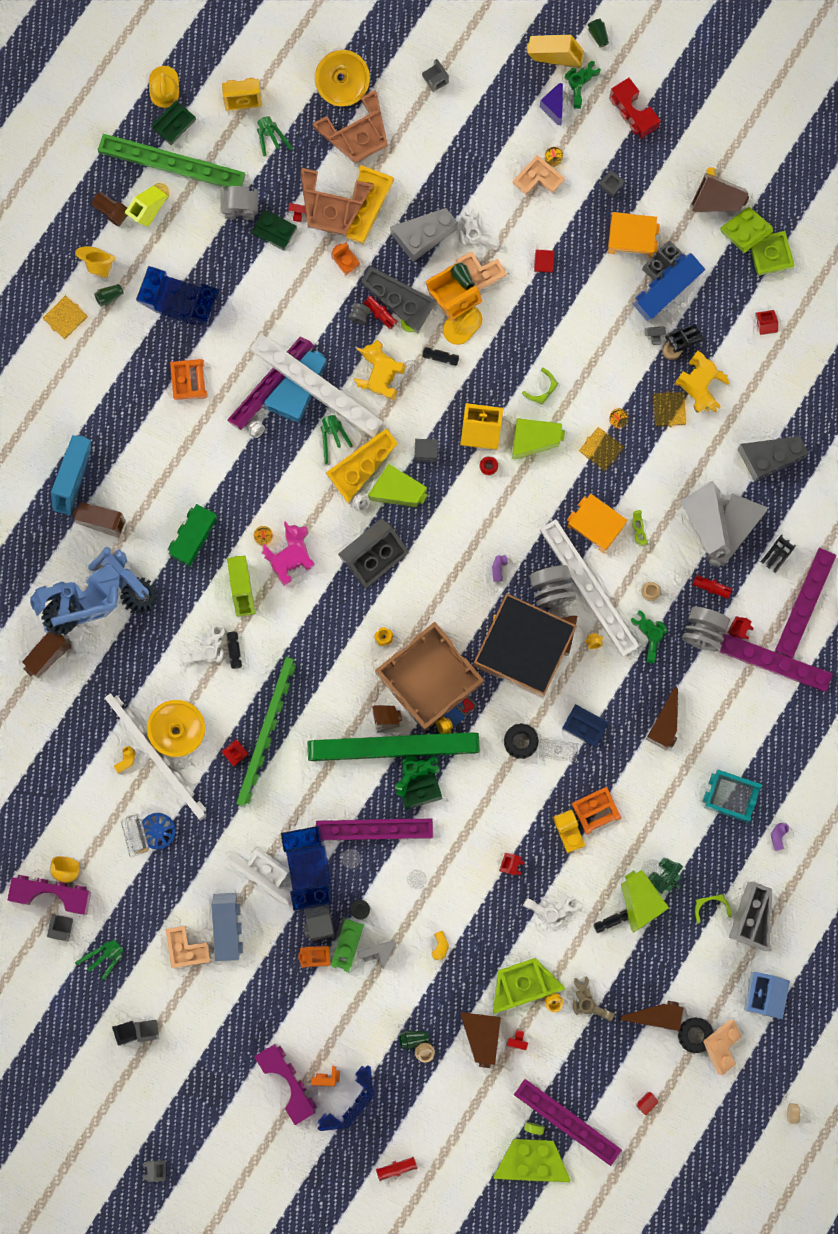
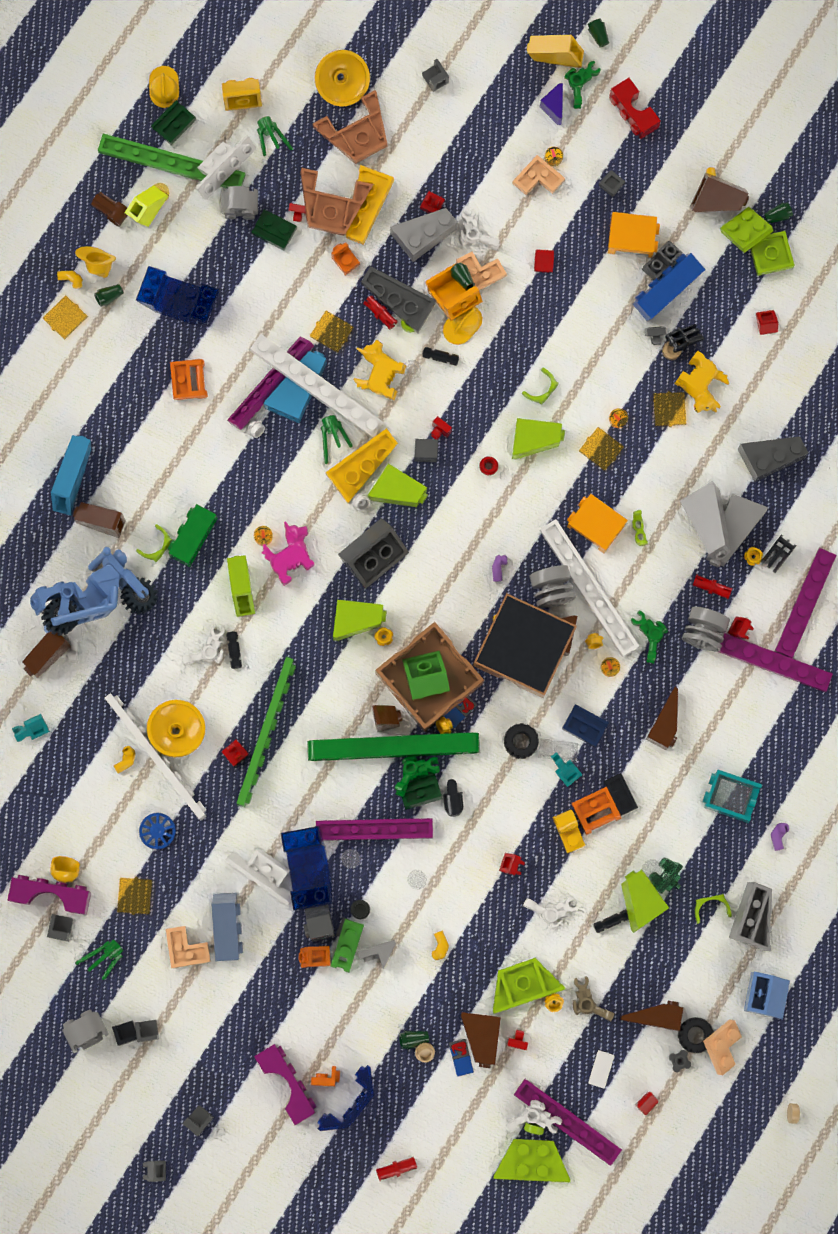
(33, 727): none -> teal plate
(72, 276): none -> yellow arm
(84, 1031): none -> light grey brick
(134, 835): clear slope -> none
(134, 896): none -> clear yellow piece
(157, 555): none -> lime cap
(198, 1120): none -> dark grey panel
(222, 164): none -> white bracket
(331, 331): none -> clear yellow piece
(356, 618): none -> lime slope
(359, 313): dark grey wheel -> none
(426, 675): none -> bright green slope
(432, 203): none -> red tile
(440, 428): none -> red tile
(453, 799): none -> black arm
(461, 1057): none -> sticker
(481, 426): yellow slope -> none
(536, 1115): none -> white piece
(566, 771): none -> teal plate
(601, 1069): none -> white sticker
(610, 667): none -> clear yellow tile
(620, 794): none -> black plate
(650, 591): tan plate -> none
(678, 1066): none -> dark grey plate
(753, 551): none -> yellow plate
(779, 213): none -> dark green cone

